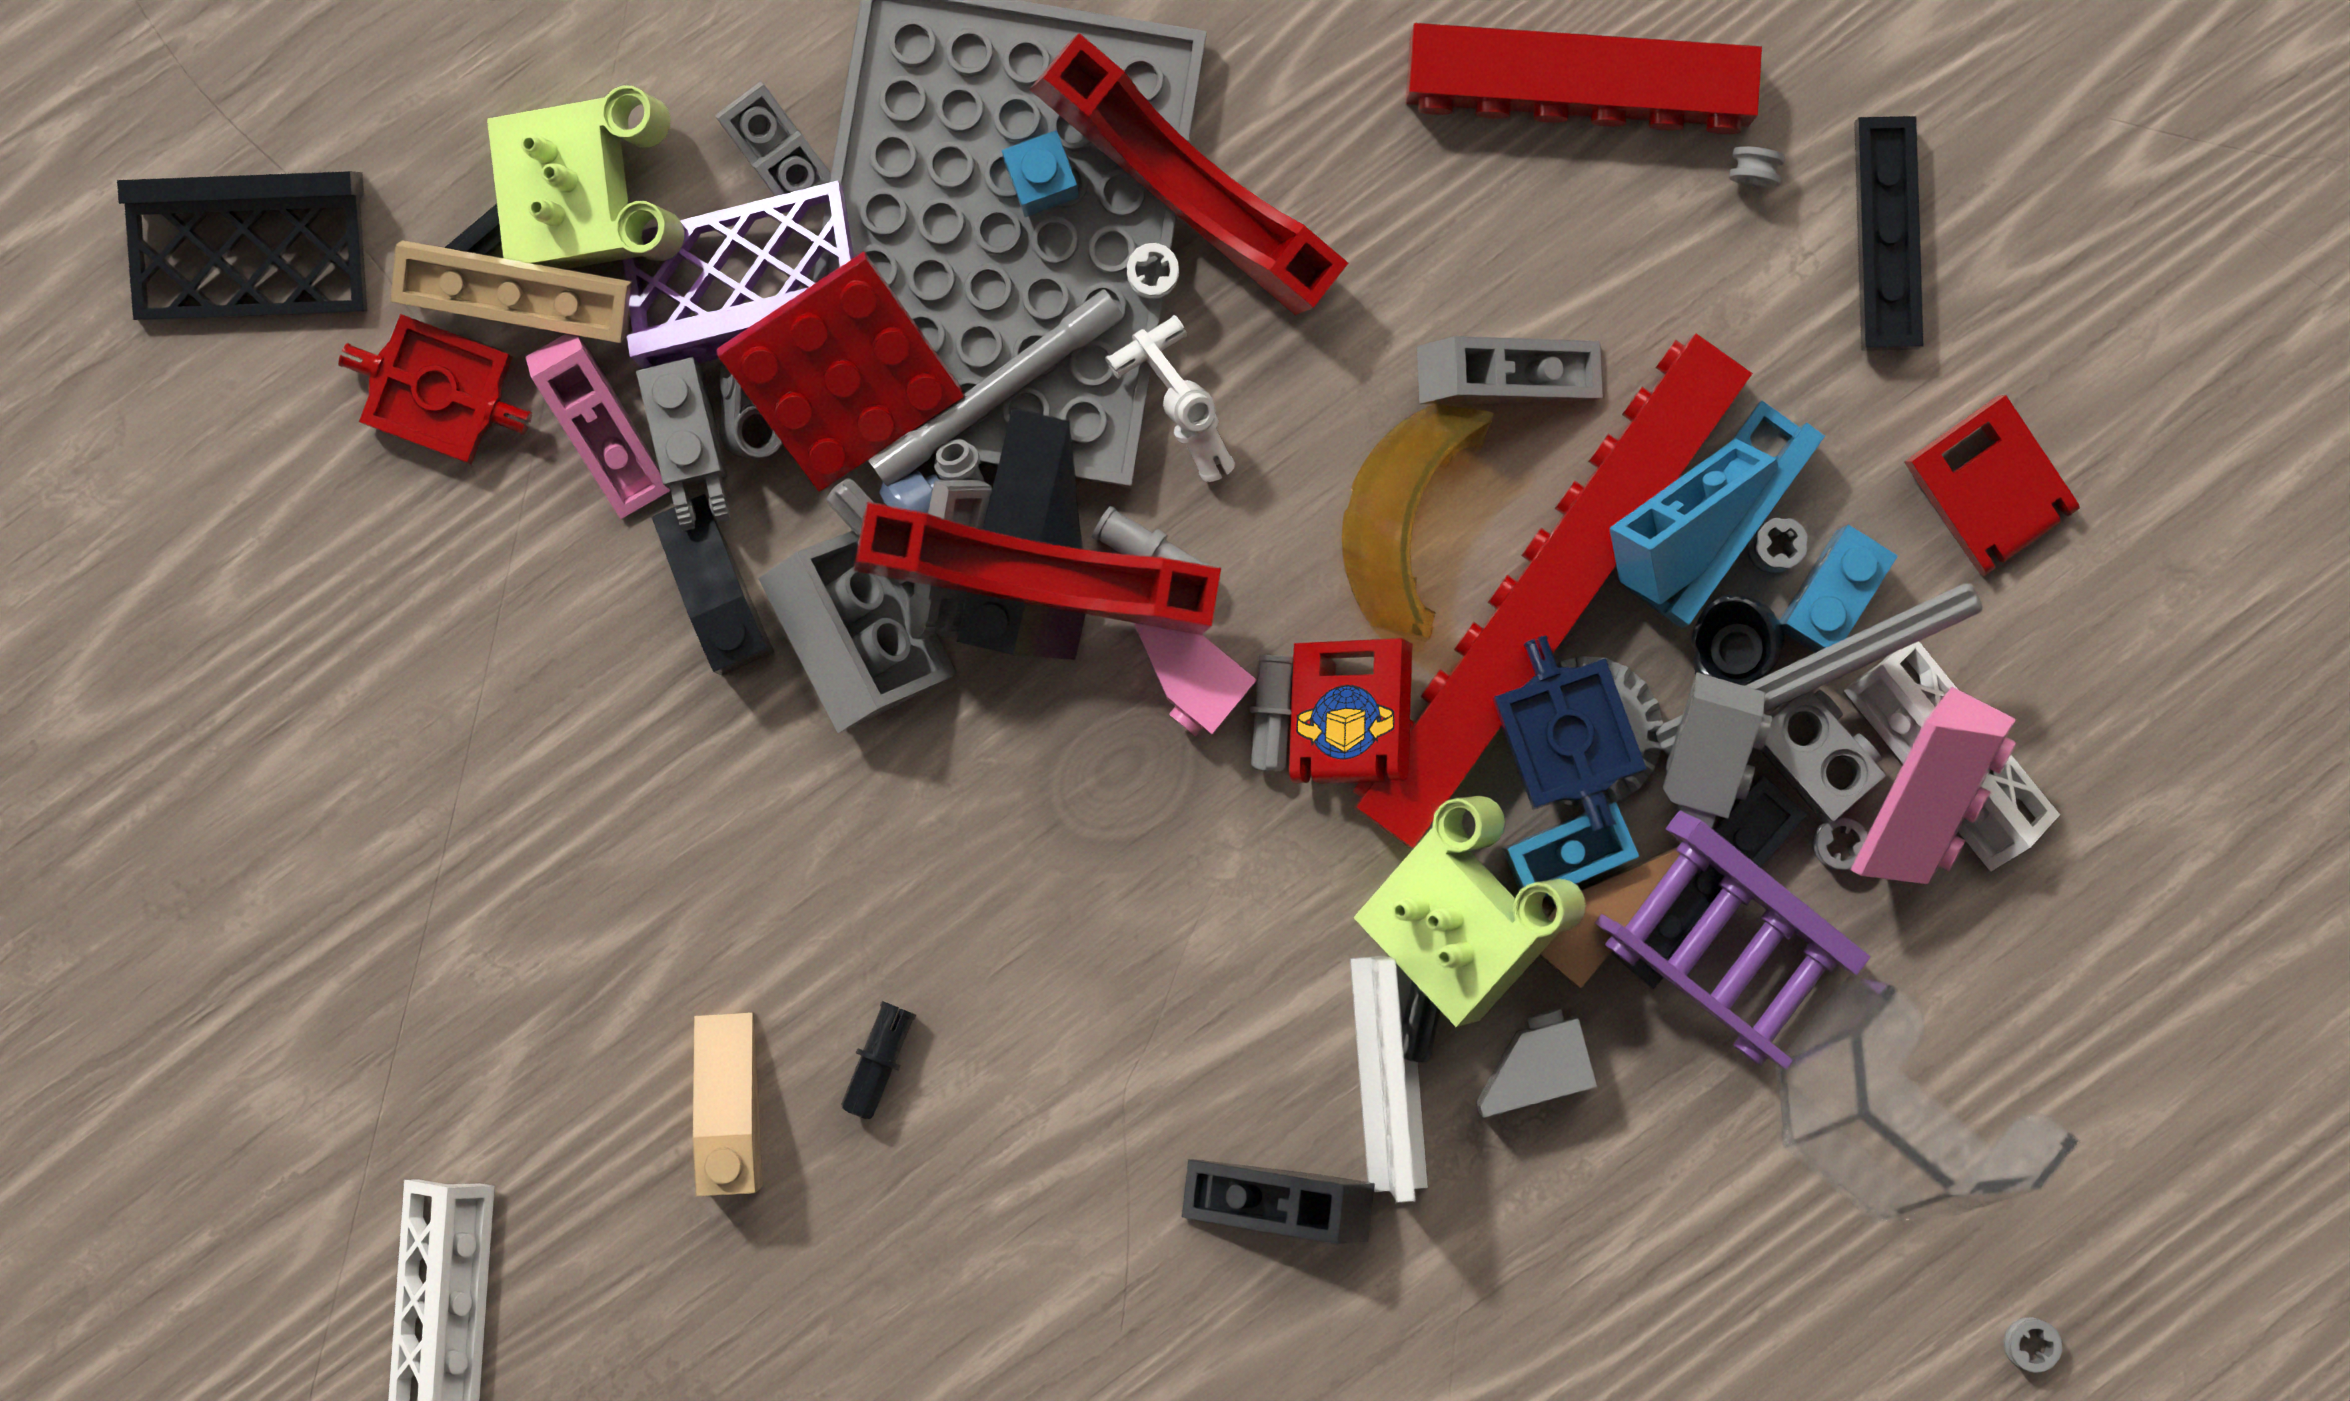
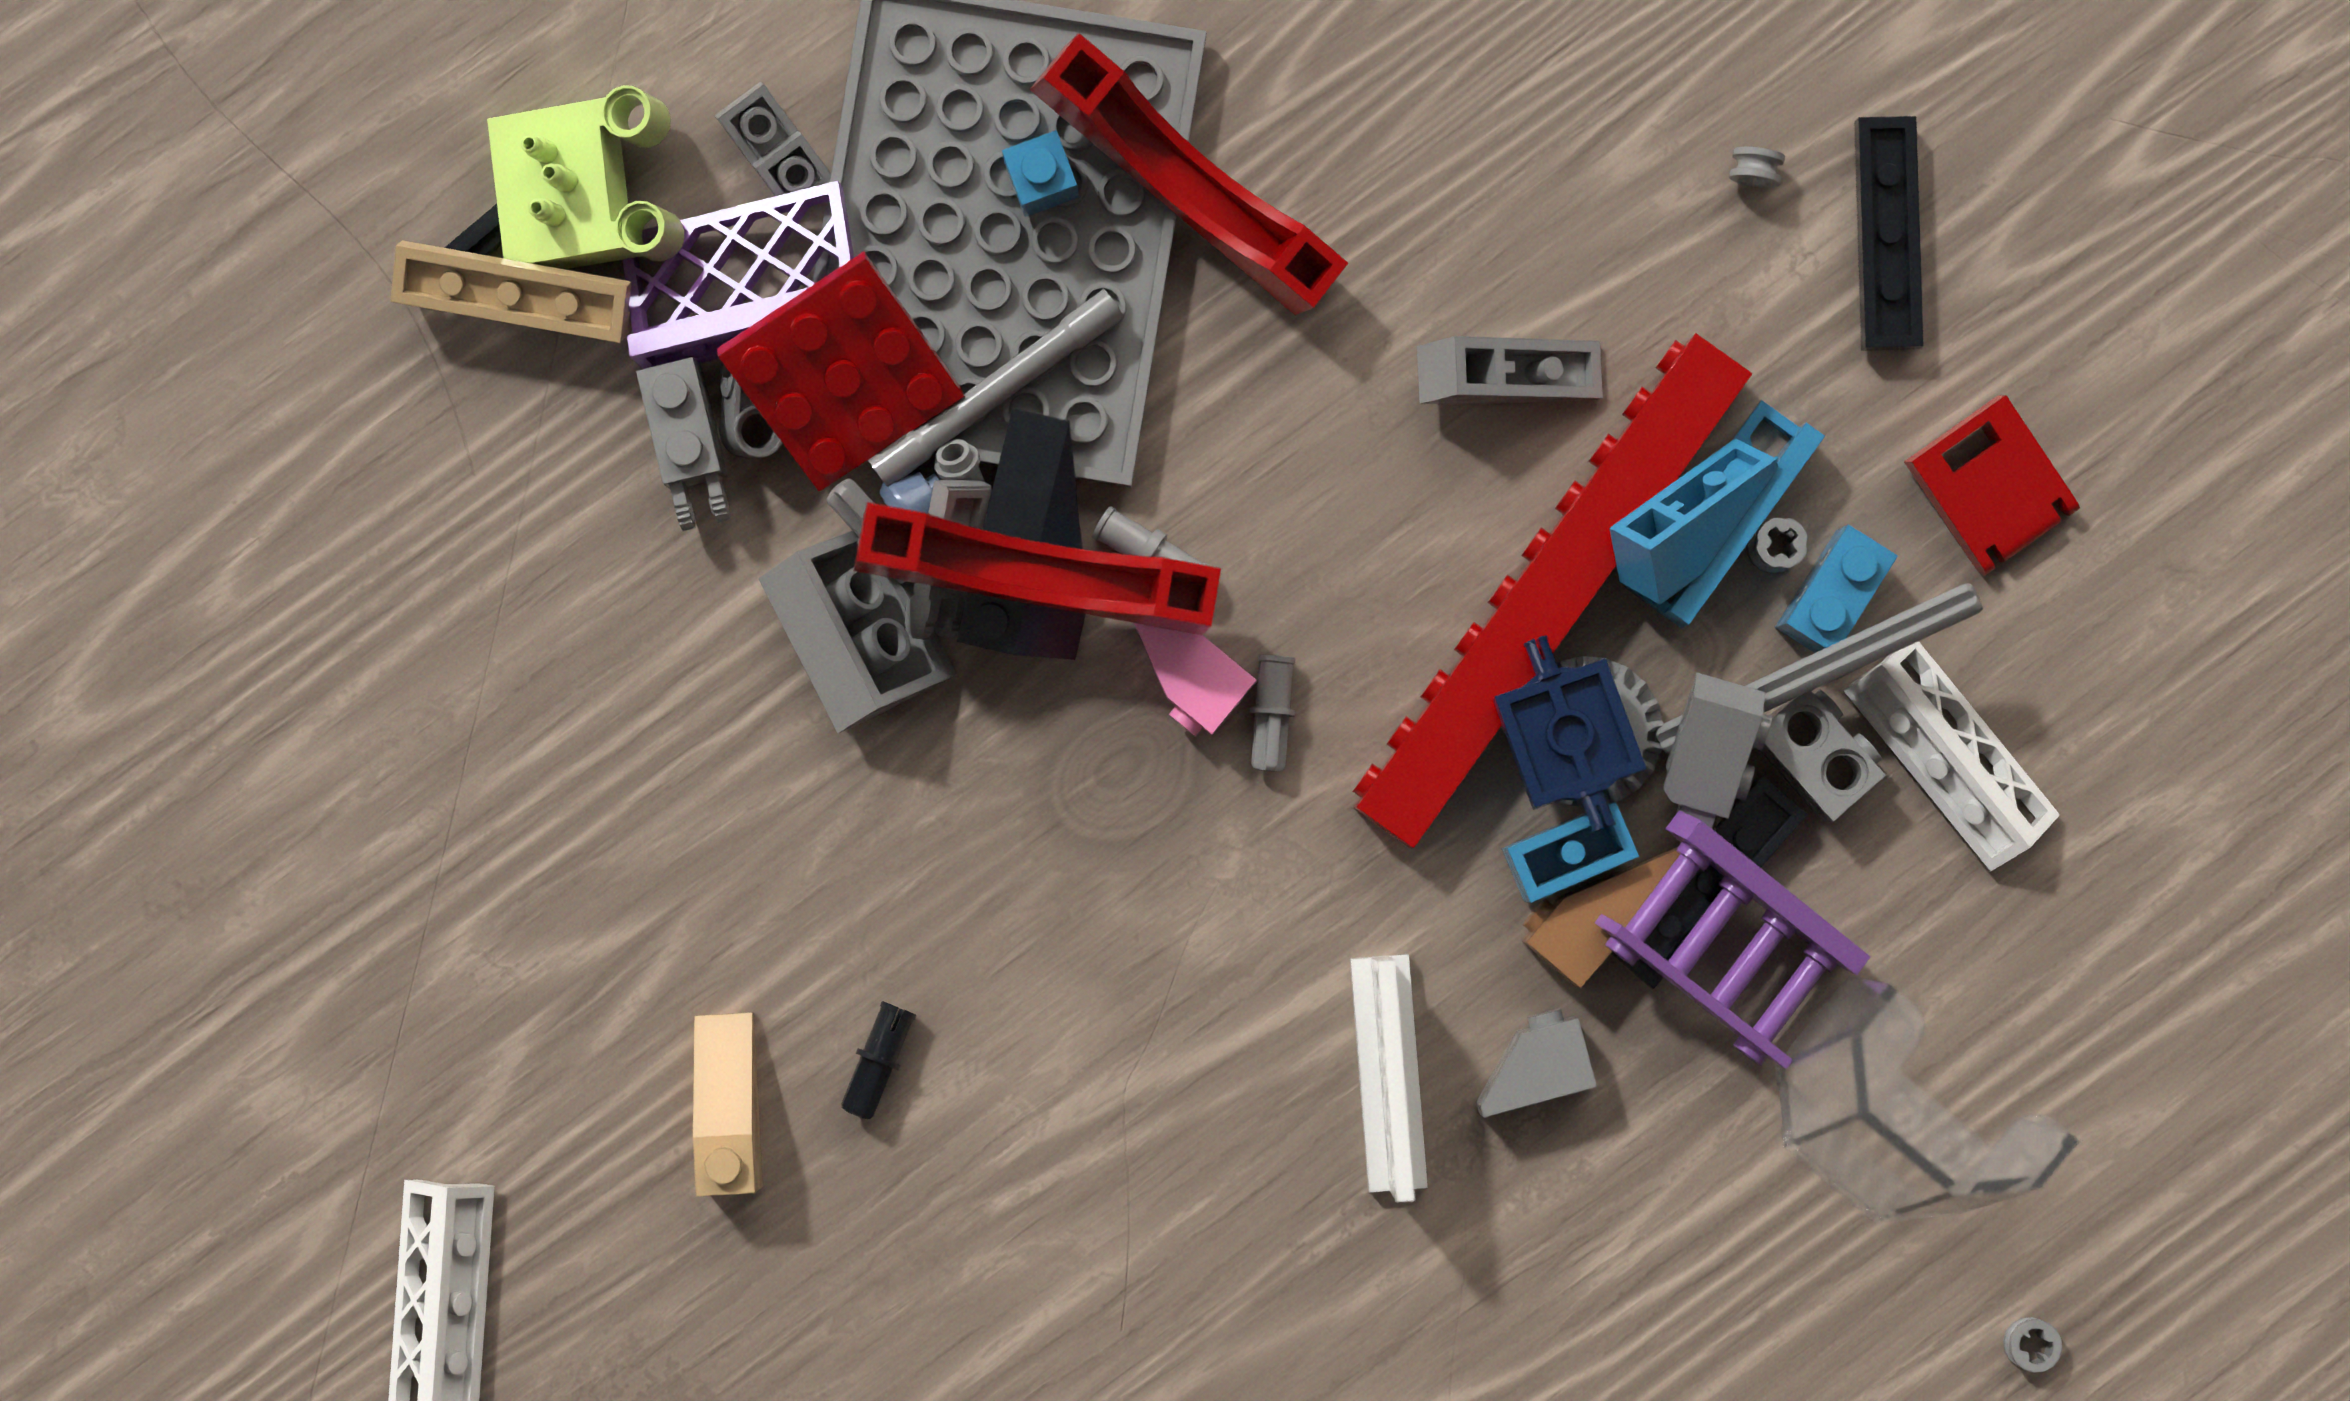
(243, 193): black fence -> none
(435, 389): red plate -> none
(596, 423): bright pink slope -> none
(712, 589): black slope -> none
(1140, 257): white bush -> none
(1184, 401): white pin -> none
(1279, 1201): black slope -> none
(1350, 720): red container -> none
(1384, 508): clear yellow windscreen -> none
(1458, 925): yellowish green piece -> none
(1583, 77): red brick -> none
(1737, 640): black hair -> none
(1824, 836): light grey bush -> none
(1937, 791): bright pink slope -> none

